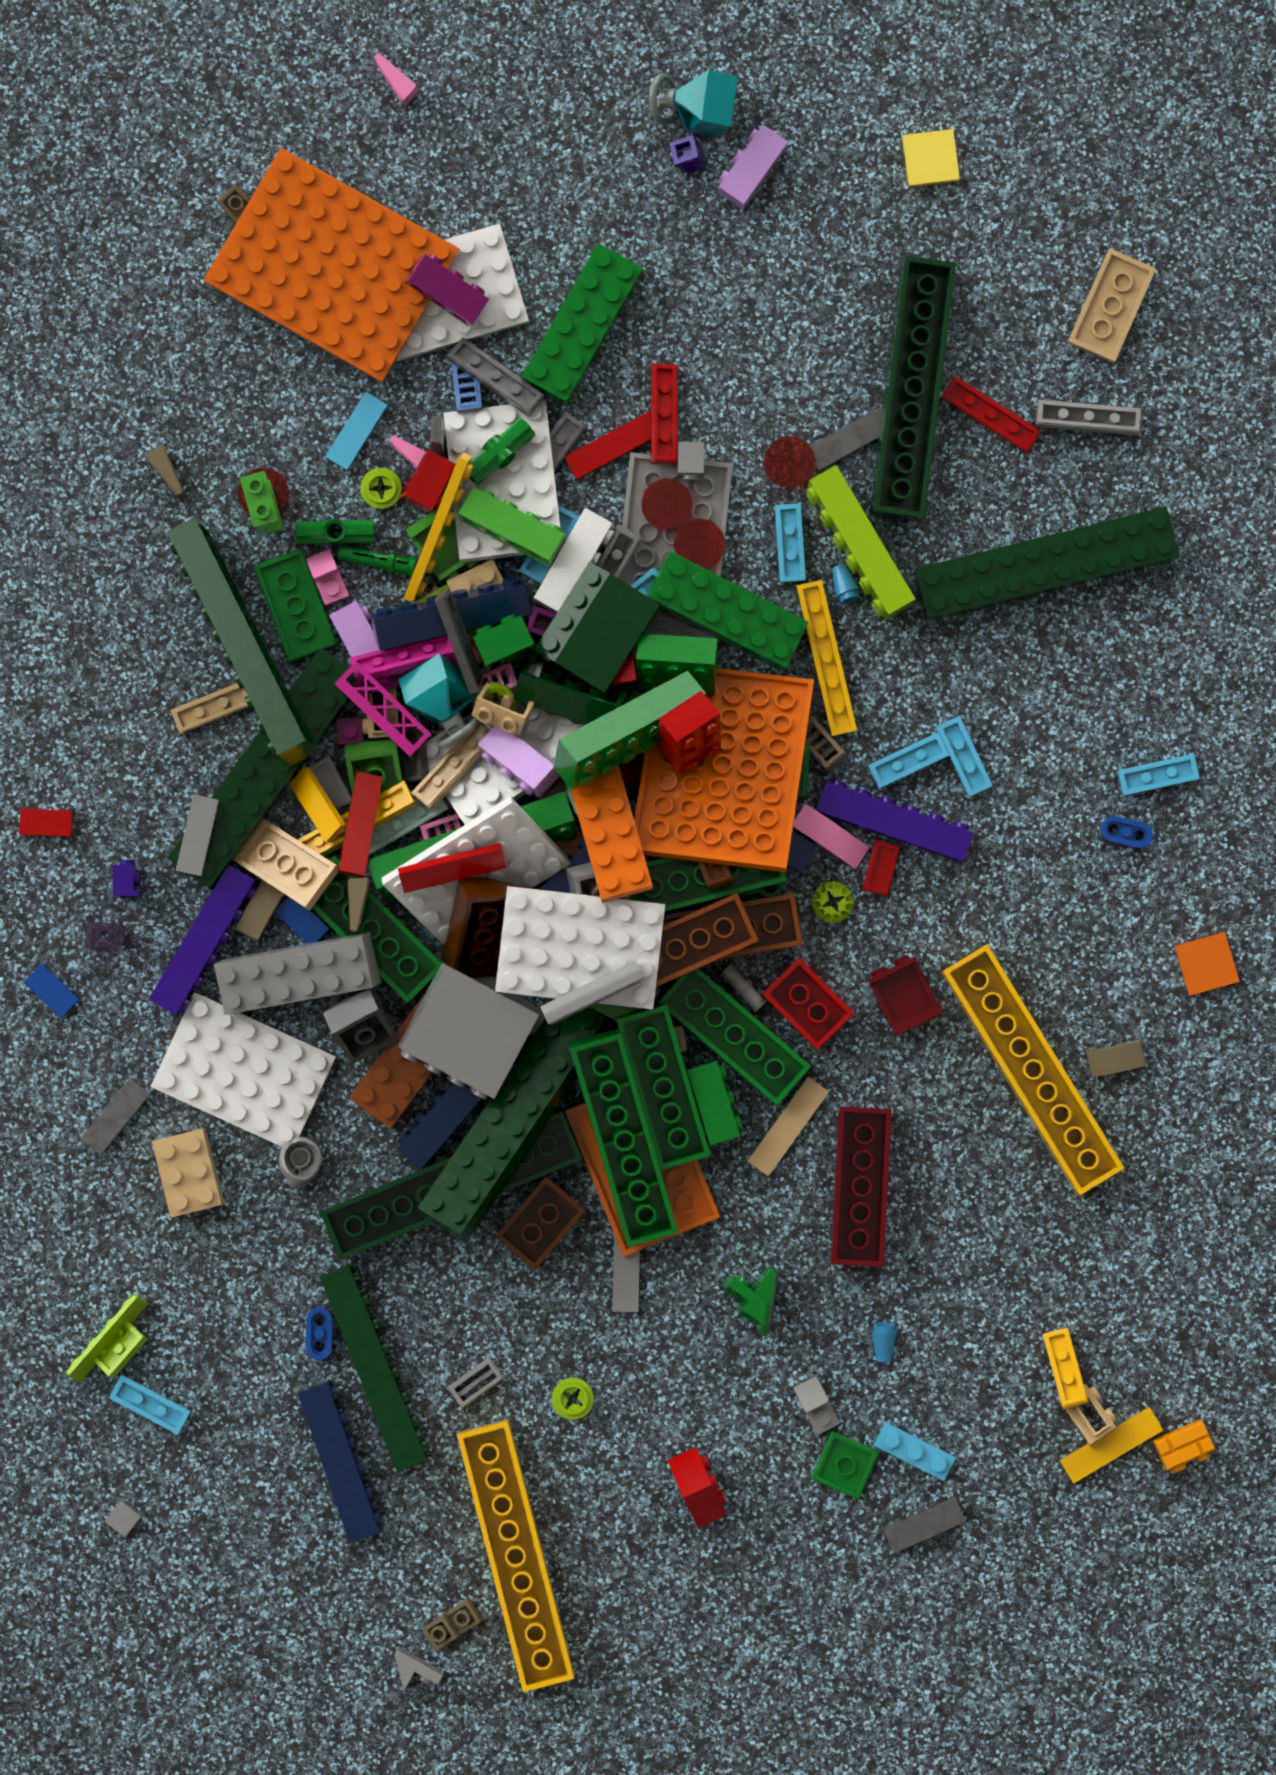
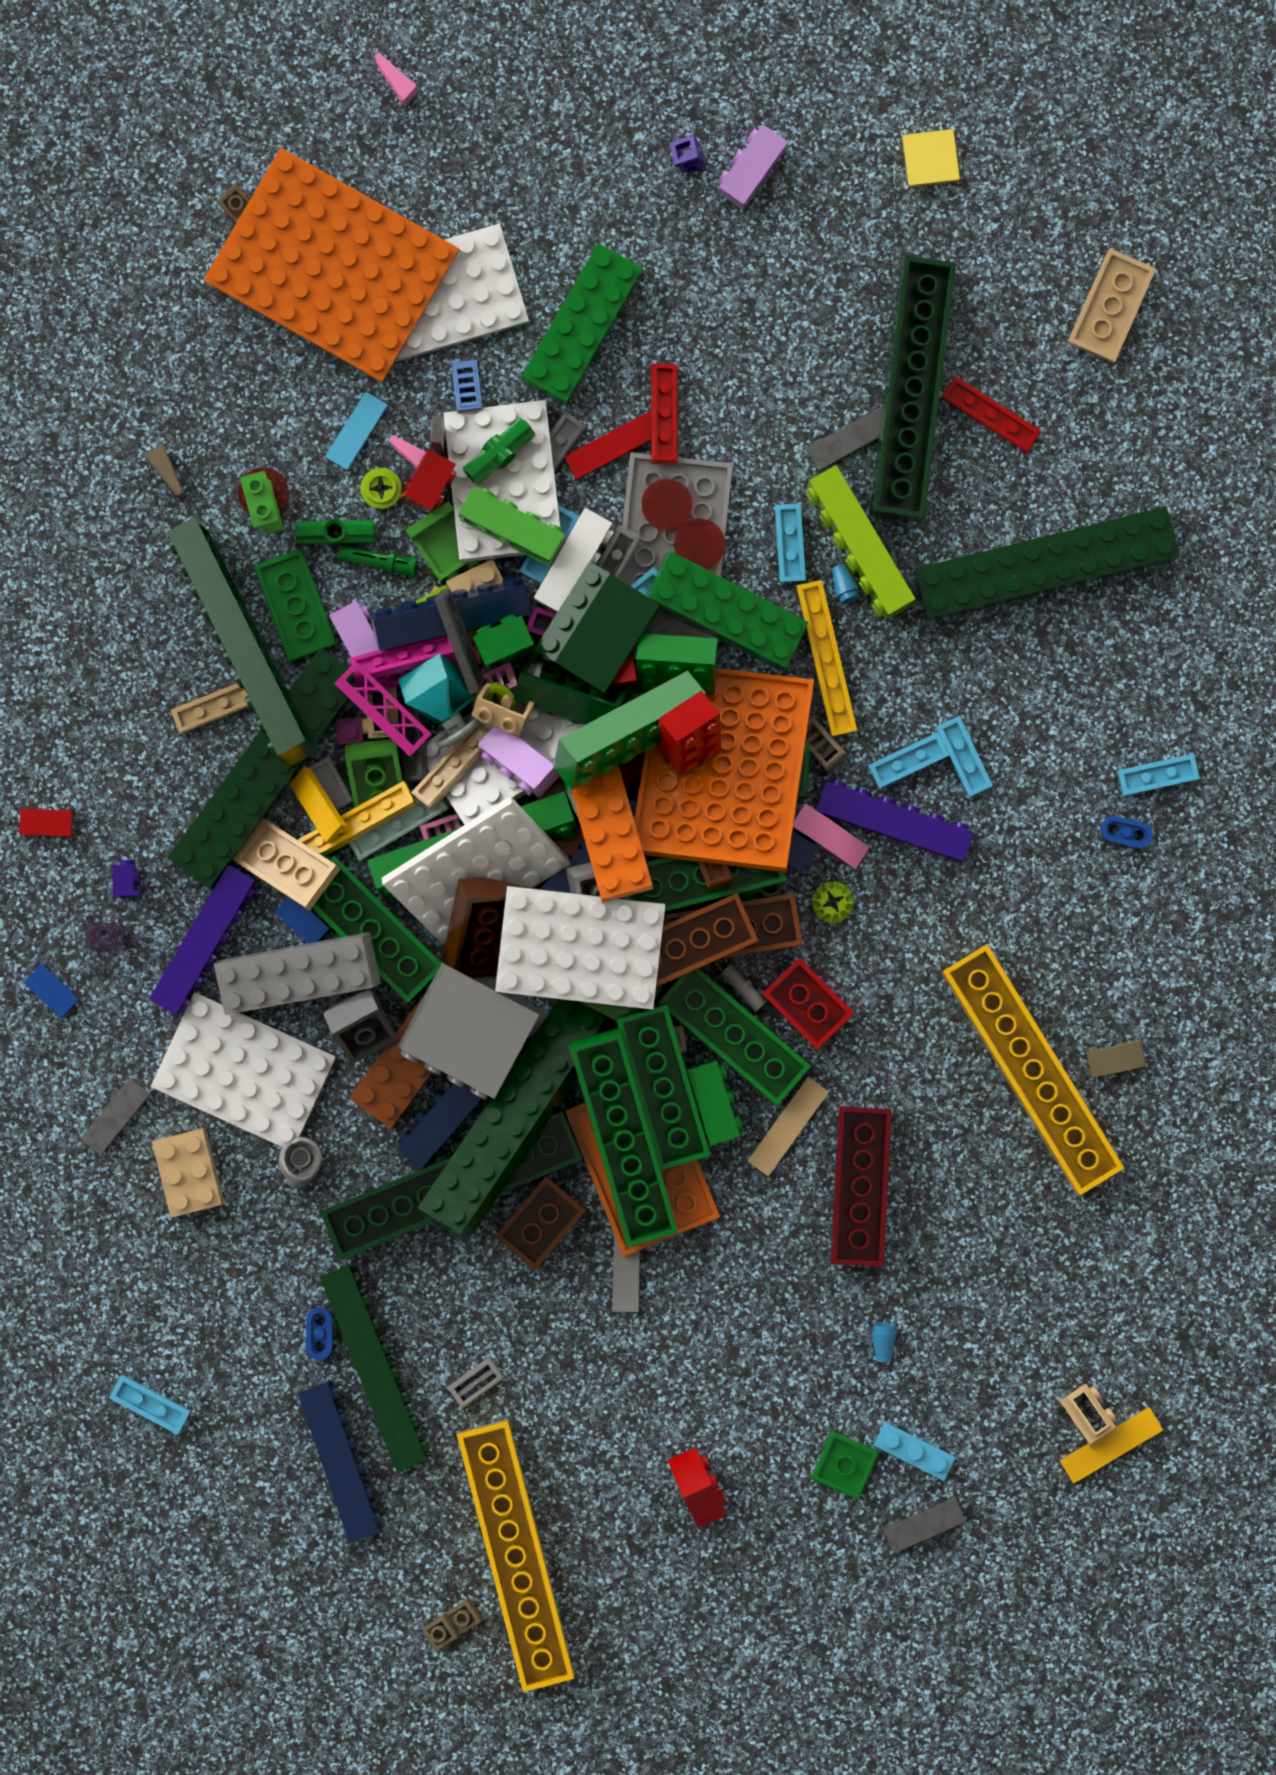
(114, 1344): lime bracket -> none
(123, 1518): light grey tile -> none
(197, 835): light grey tile -> none
(259, 911): dark tan slope -> none
(327, 577): bright pink slope -> none
(357, 893): dark tan slope -> none
(360, 824): red tile -> none
(409, 1663): light grey slope -> none
(442, 519): yellow plate -> none
(447, 289): magenta brick -> none
(452, 868): red tile -> none
(495, 377): flat silver tile -> none
(560, 1400): lime gear -> none
(592, 993): light grey brick -> none
(690, 460): light grey brick -> none
(702, 103): teal piece -> none
(755, 1302): green piece -> none
(789, 462): clear red tile -> none
(816, 1405): light grey slope -> none
(881, 868): red tile -> none
(904, 995): dark red panel -> none
(1065, 1368): yellow tile -> none
(1088, 417): light grey brick -> none
(1183, 1446): light orange brick -> none
(1206, 964): orange tile -> none

